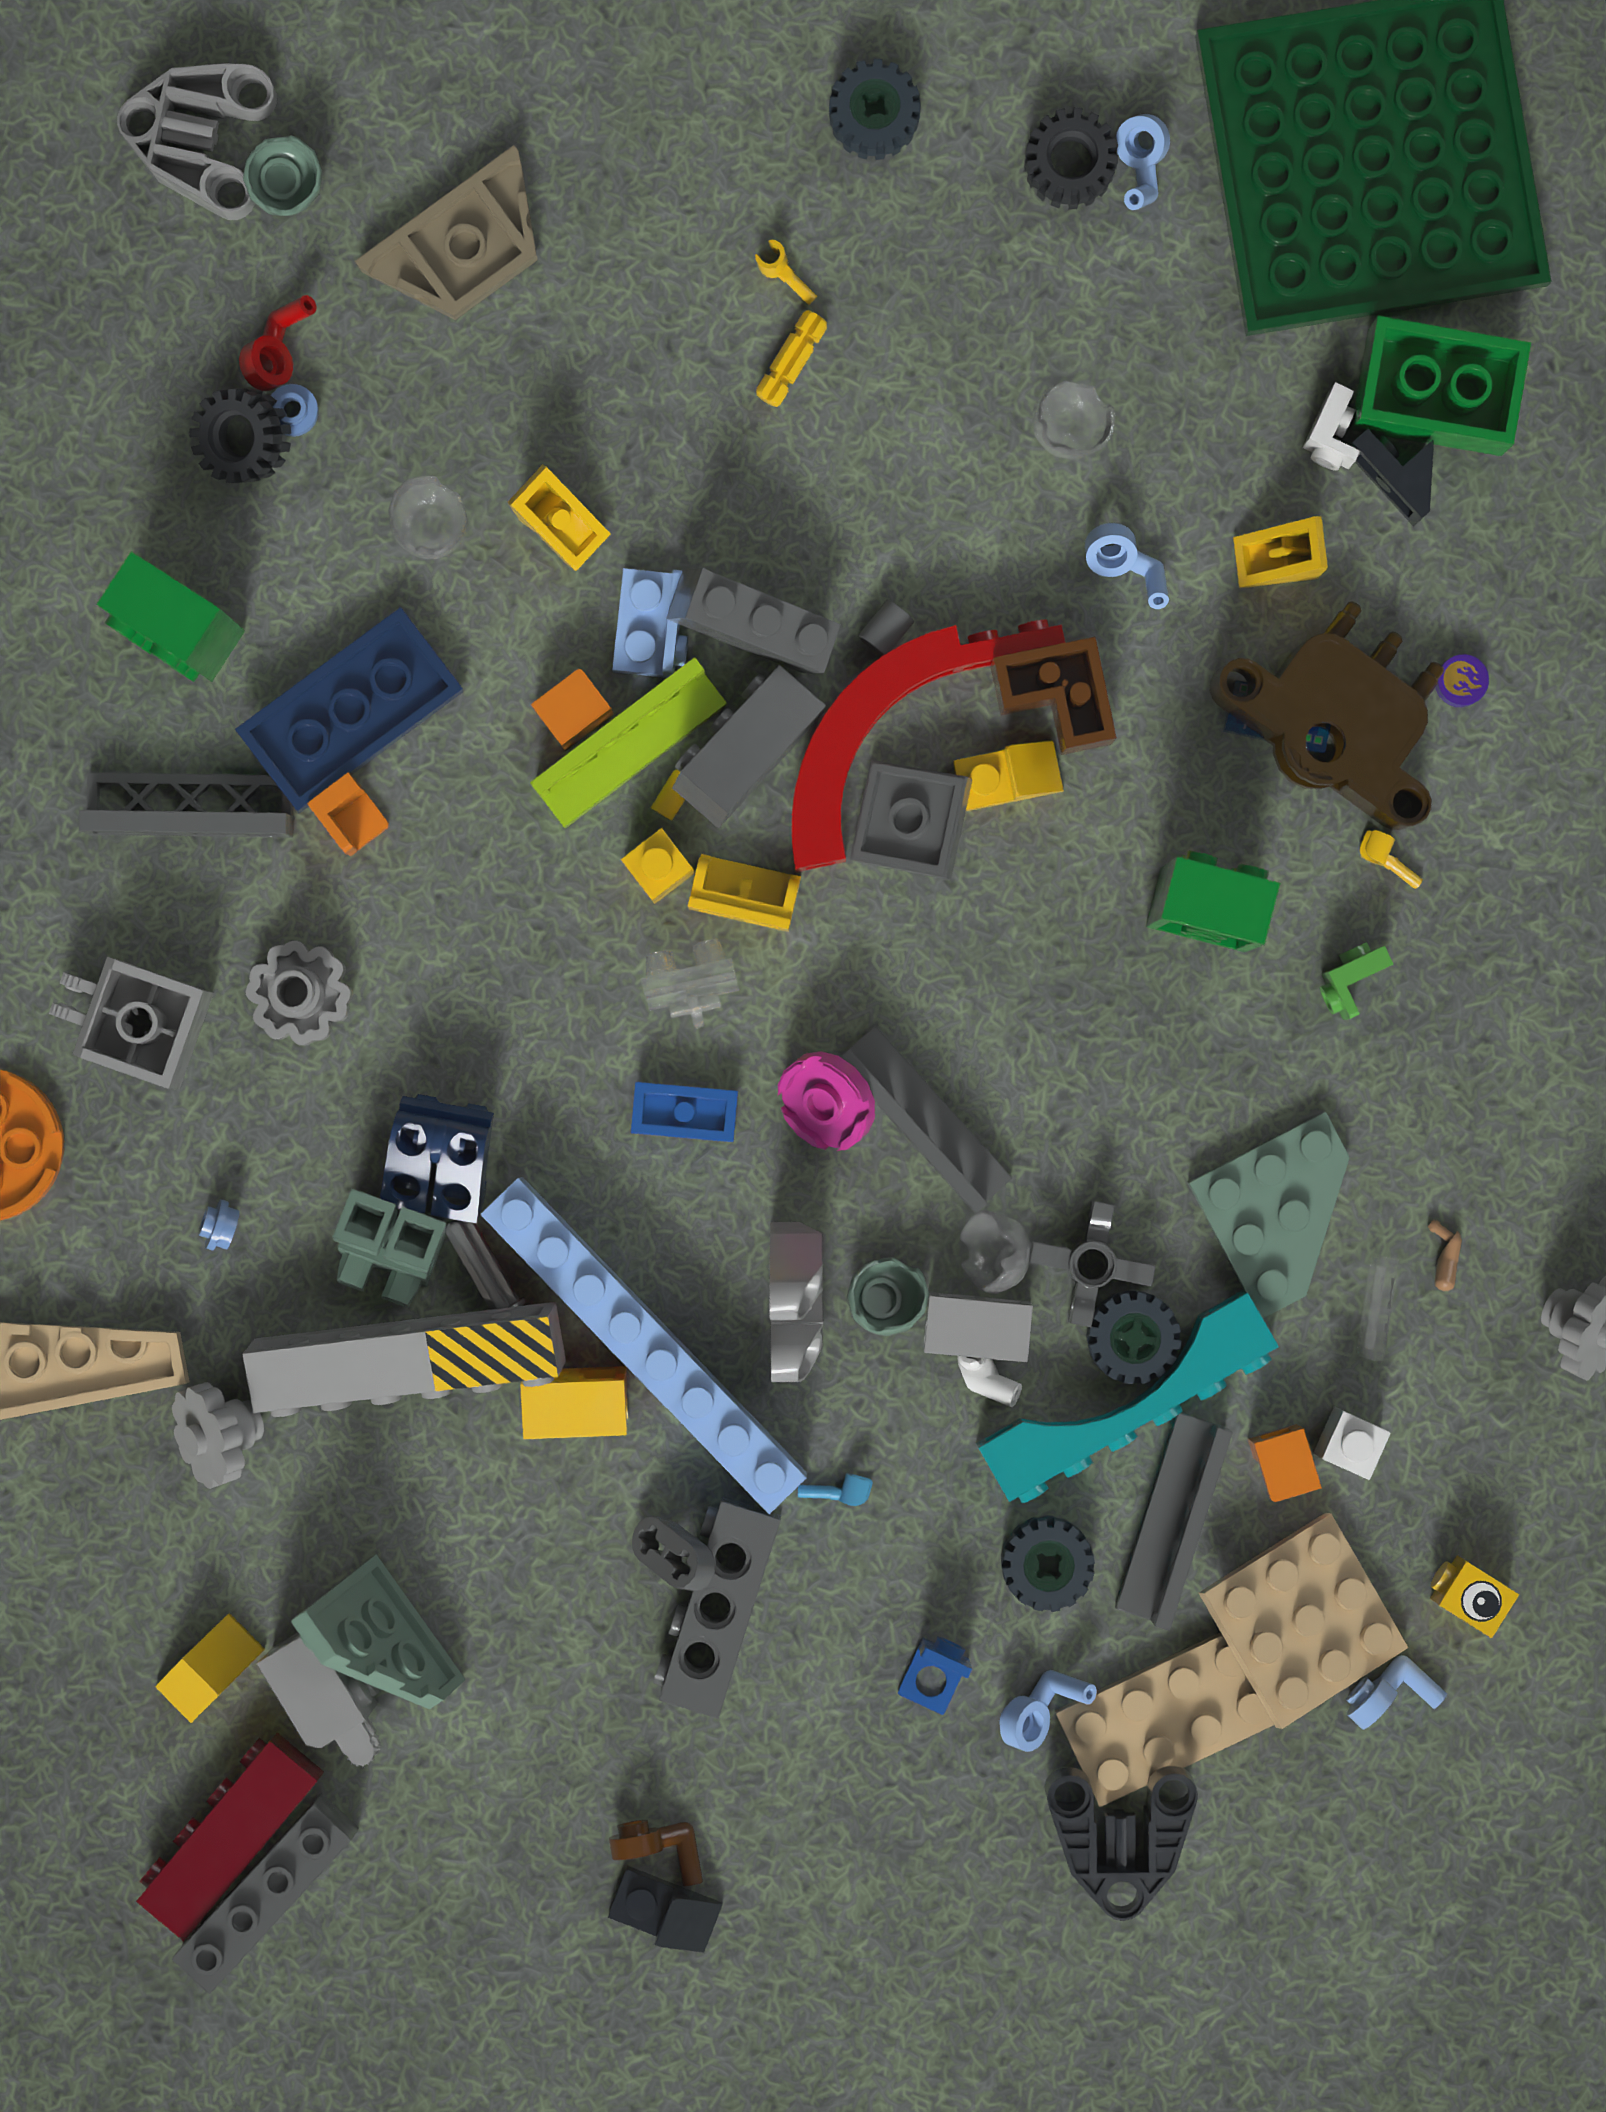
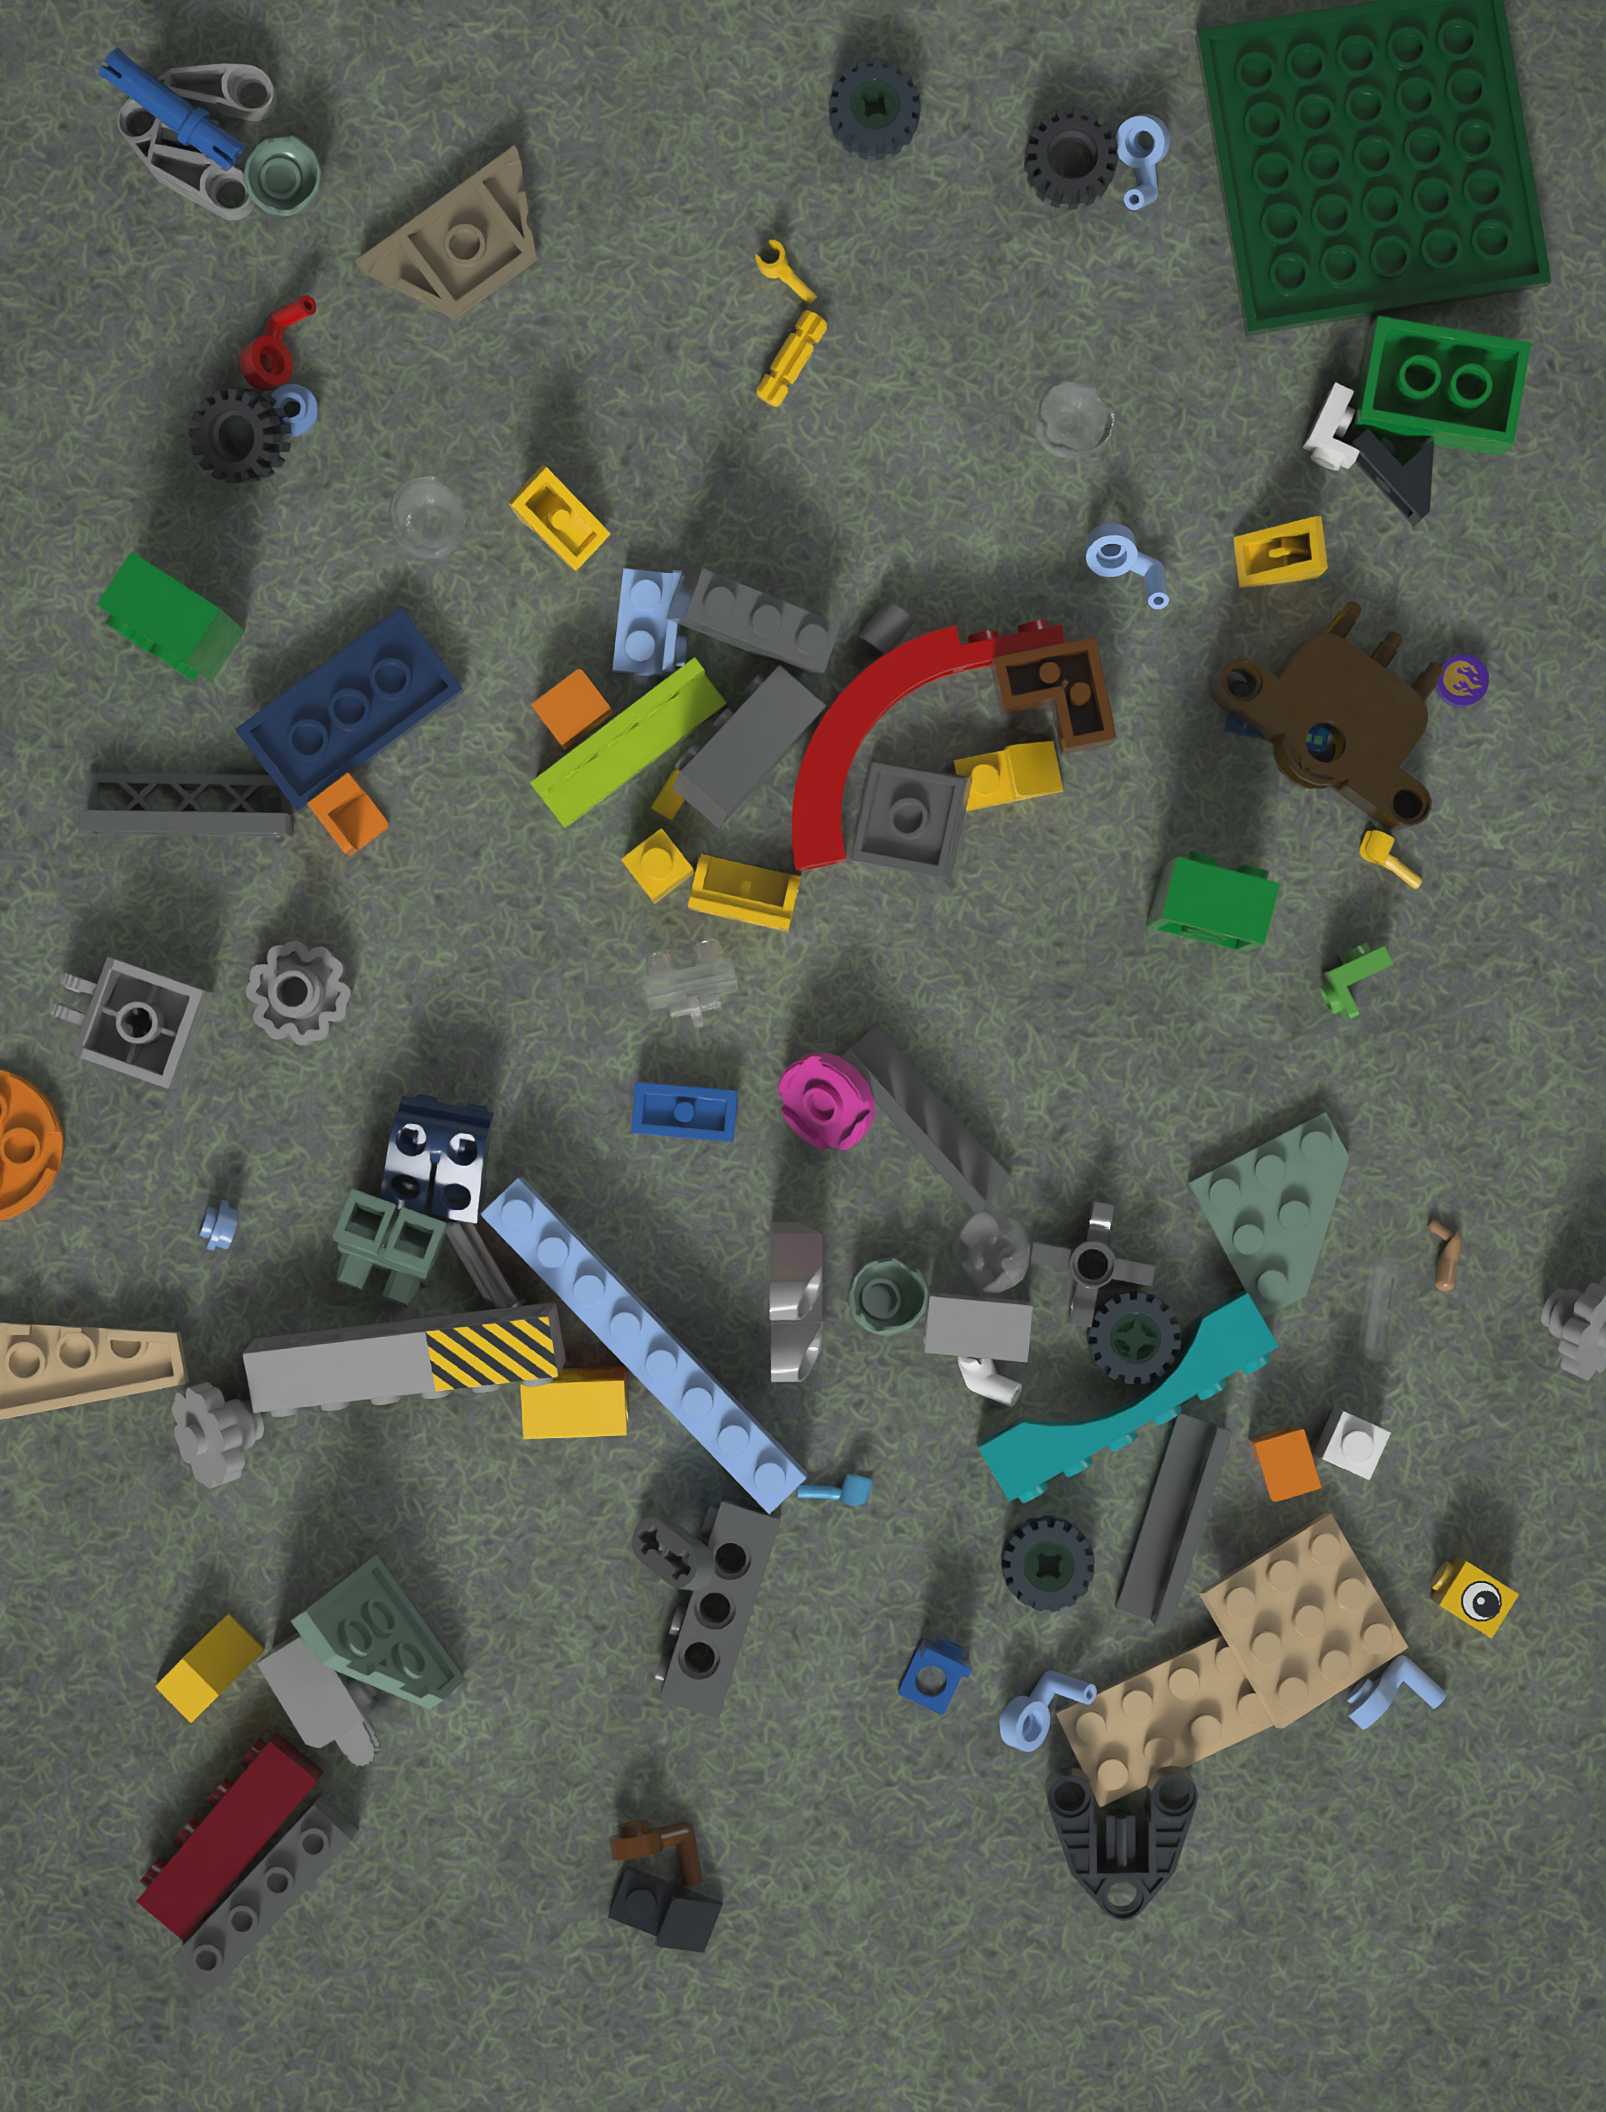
(188, 122): none -> blue pin

